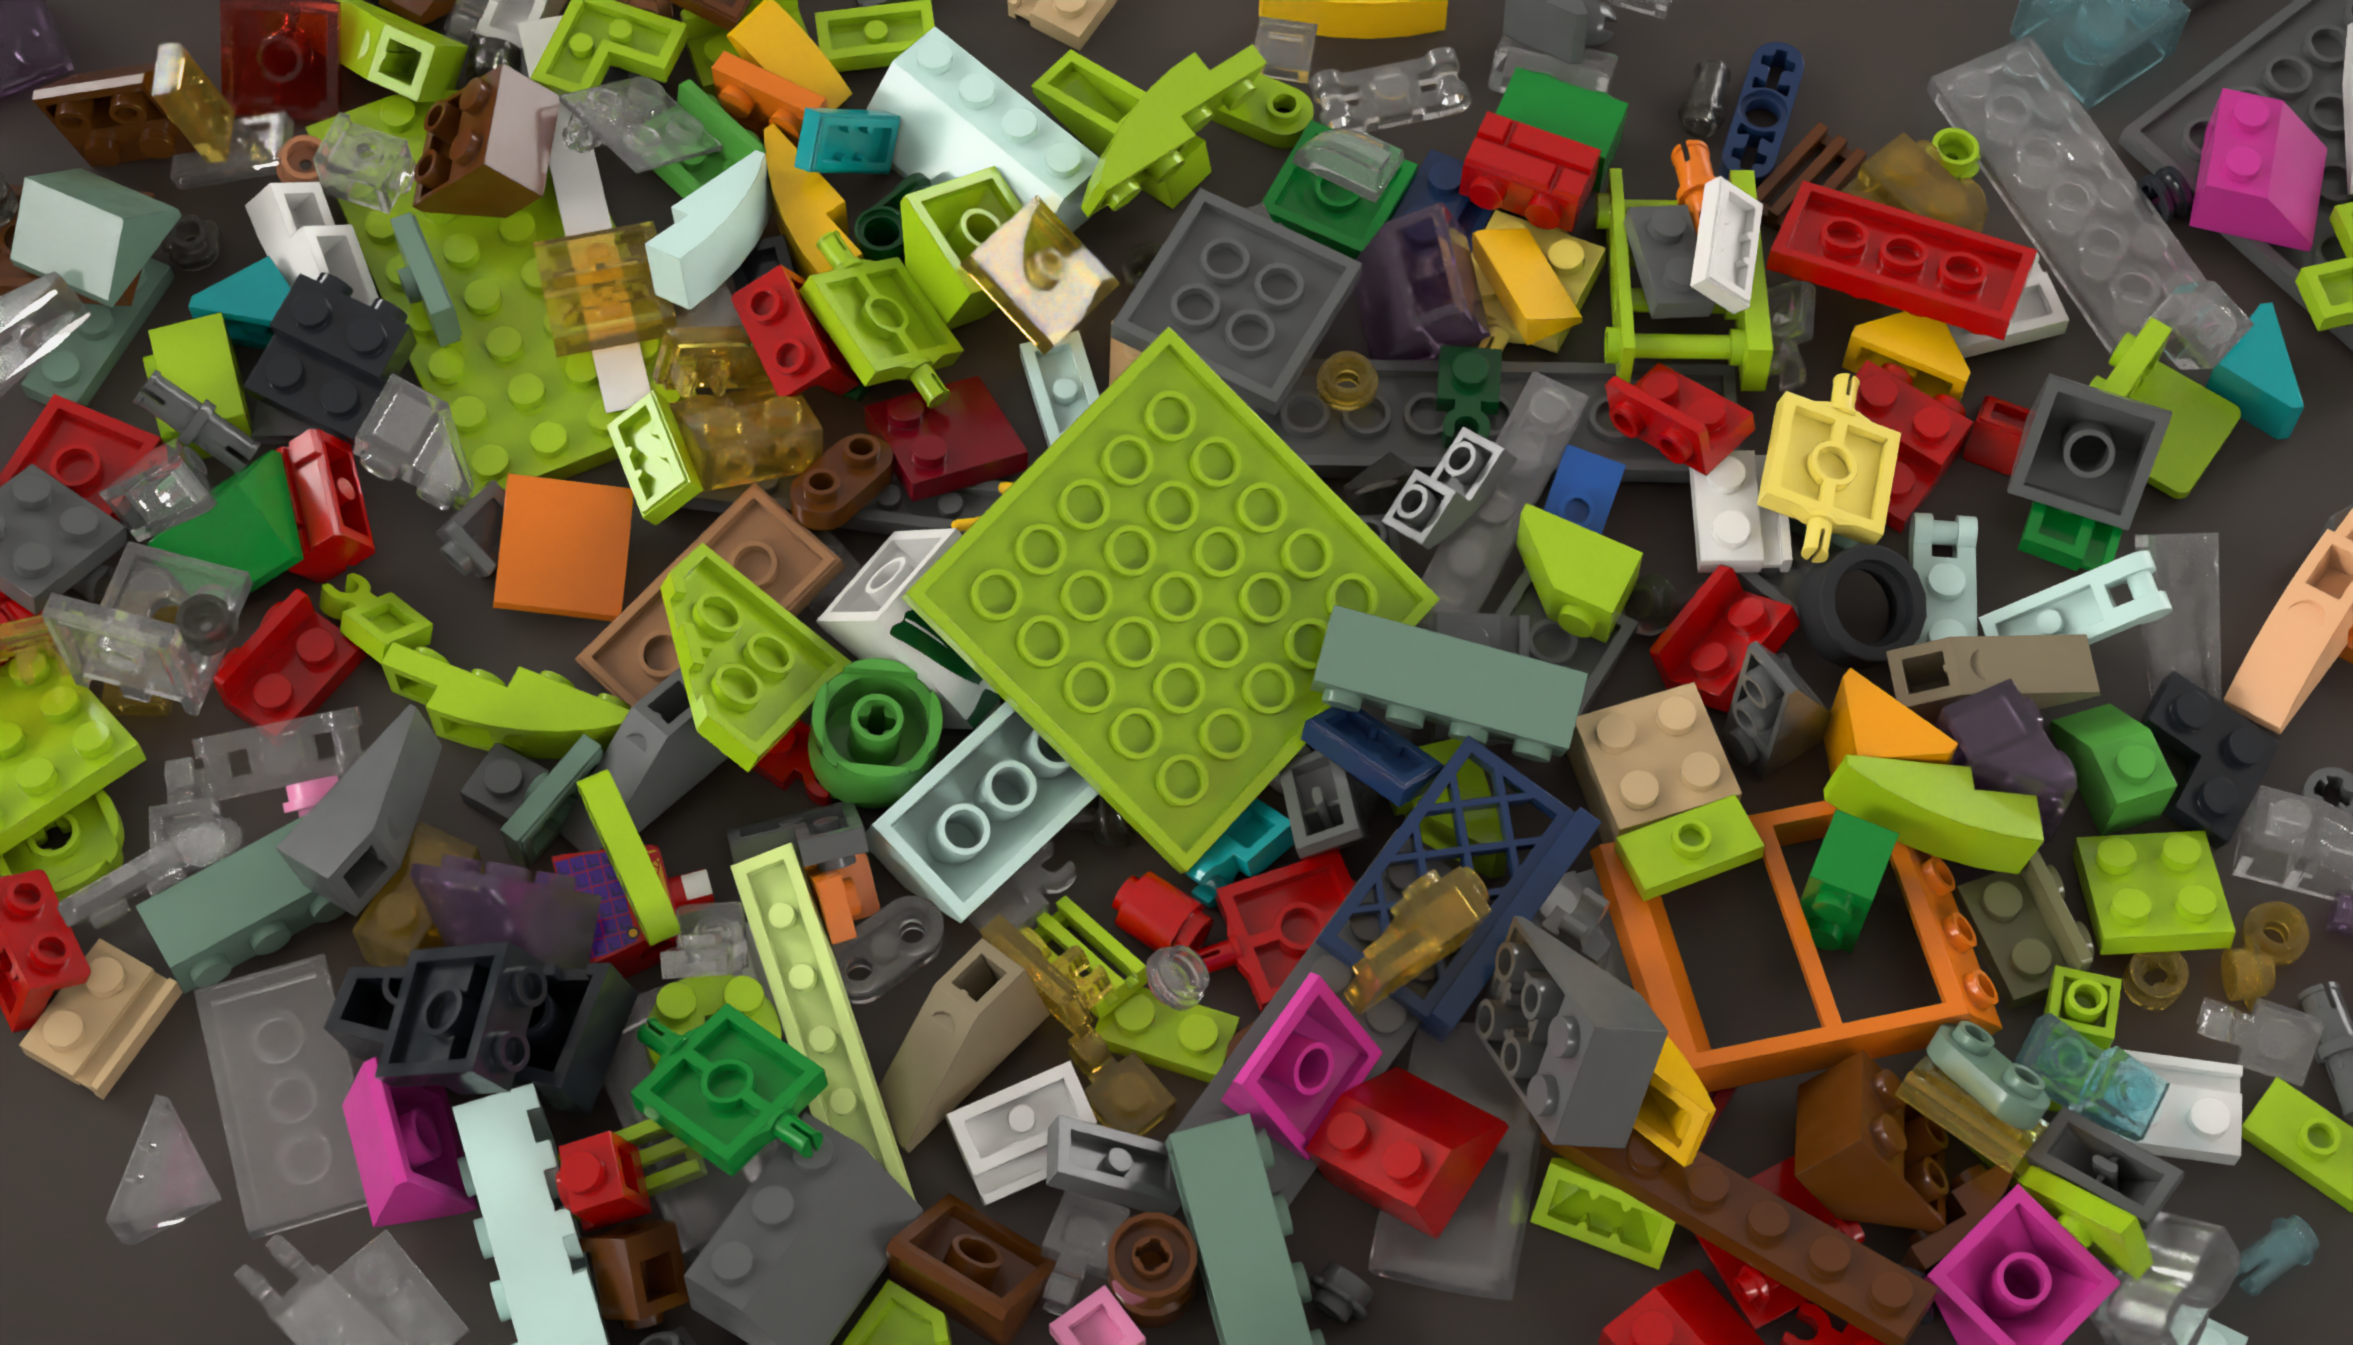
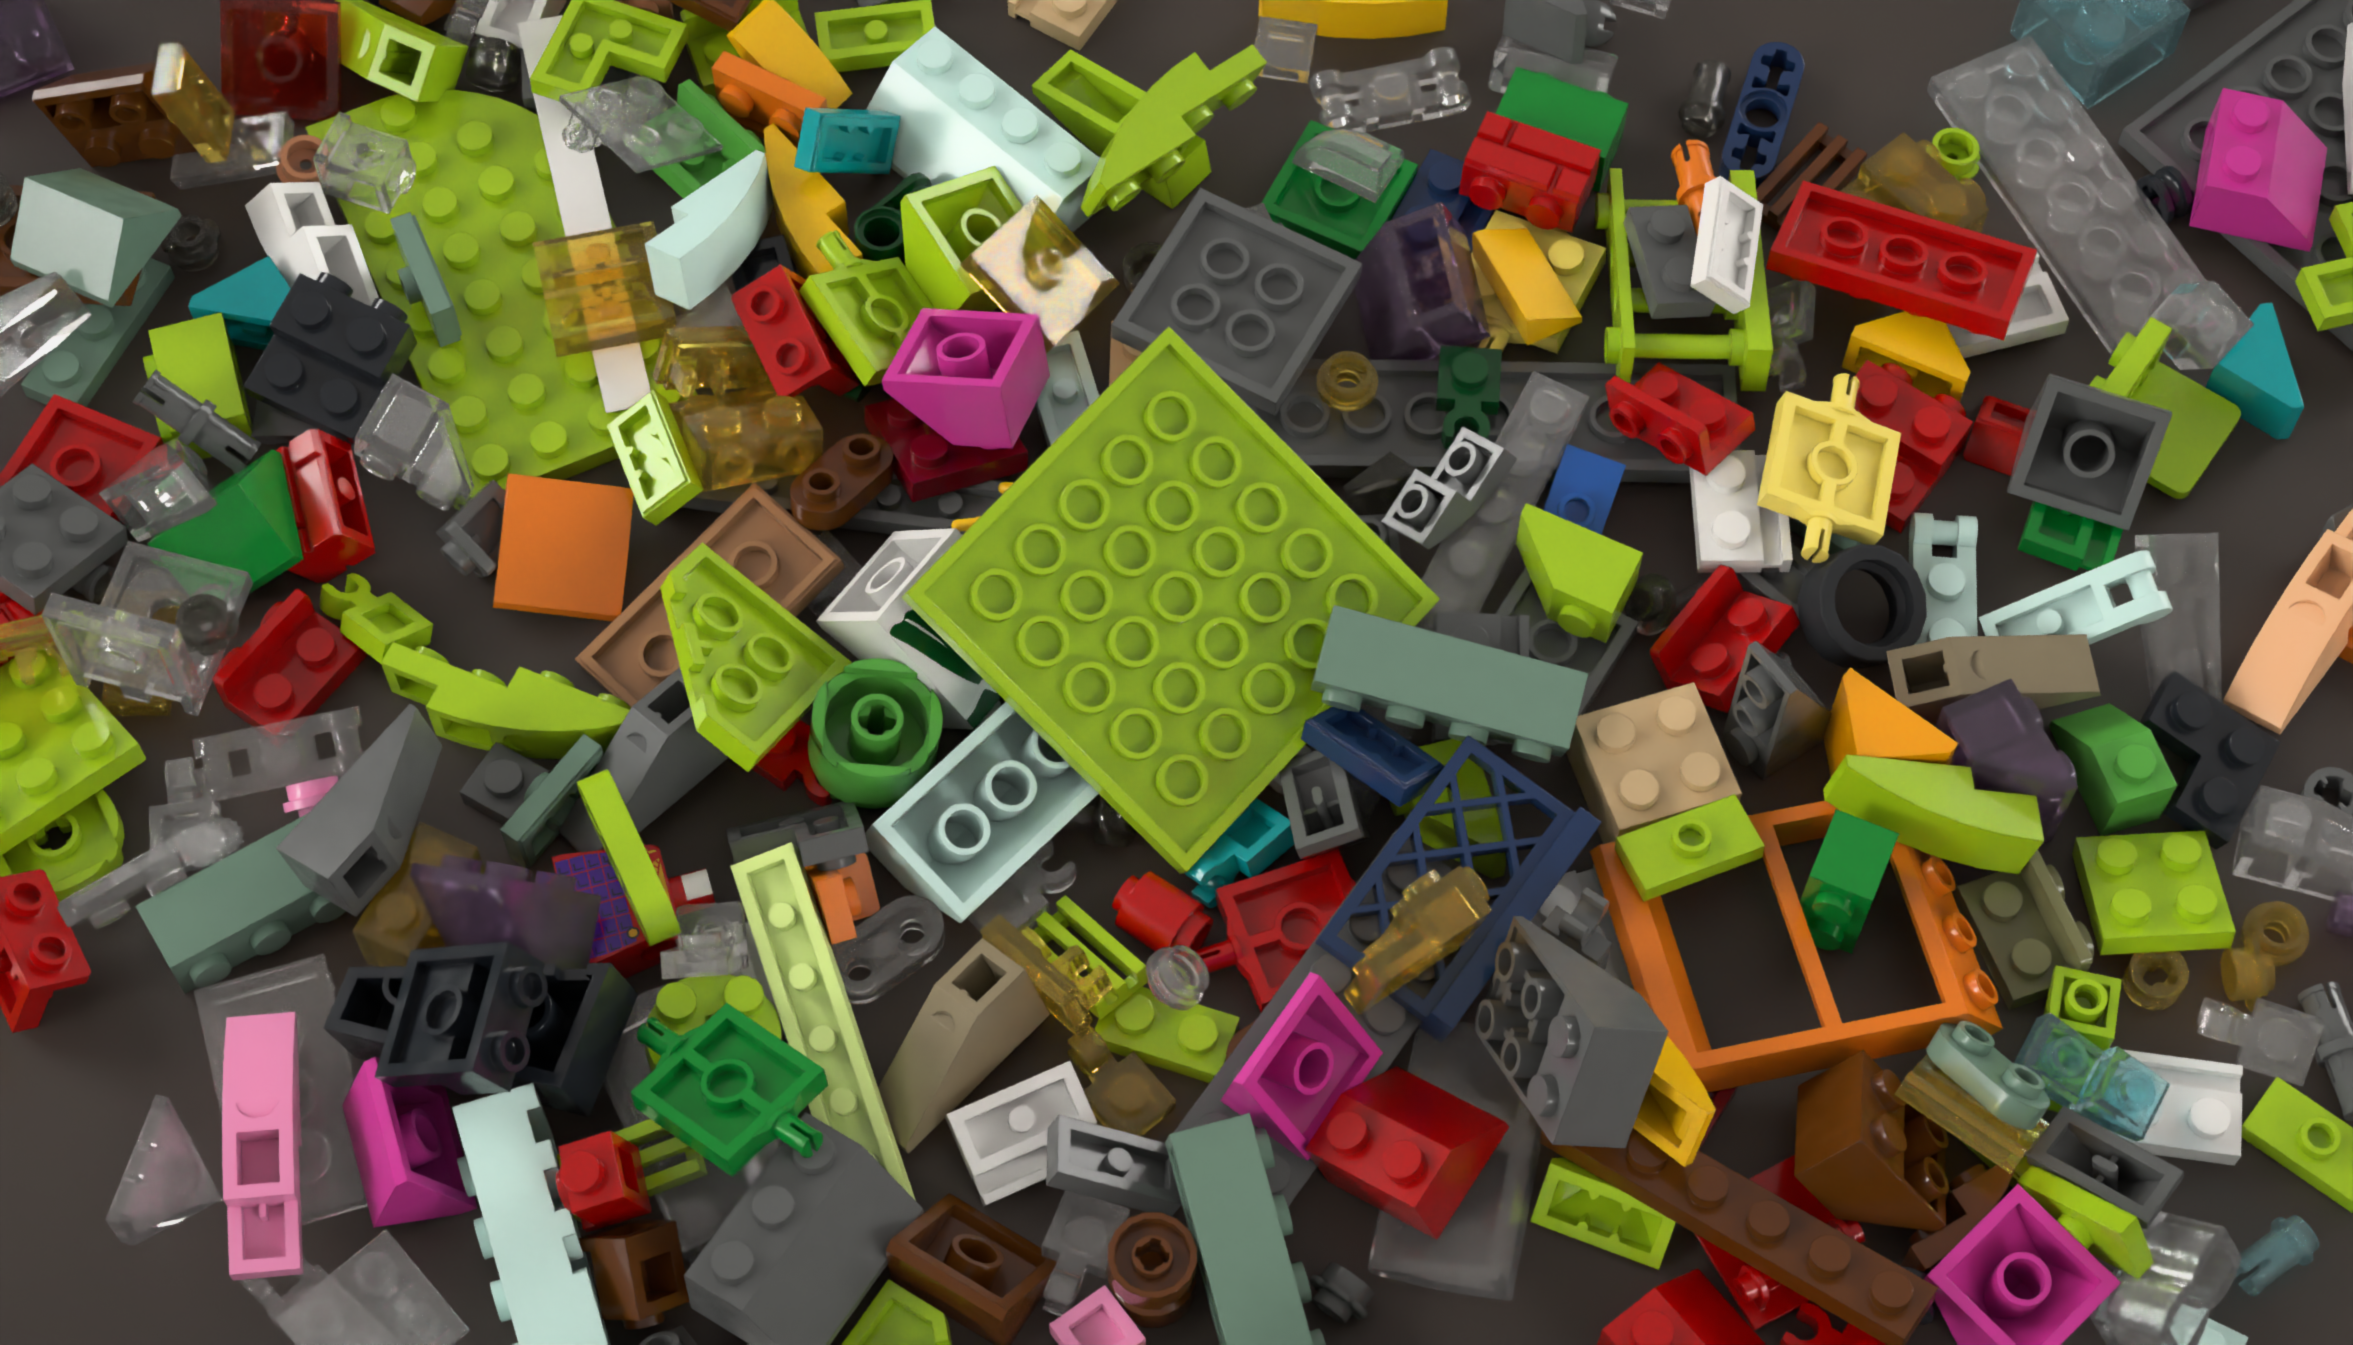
(101, 1025): tan plate -> none
(262, 1146): none -> bright pink slope
(487, 147): reddish brown slope -> none
(971, 374): none -> dark pink slope
(1259, 117): lime plate -> none

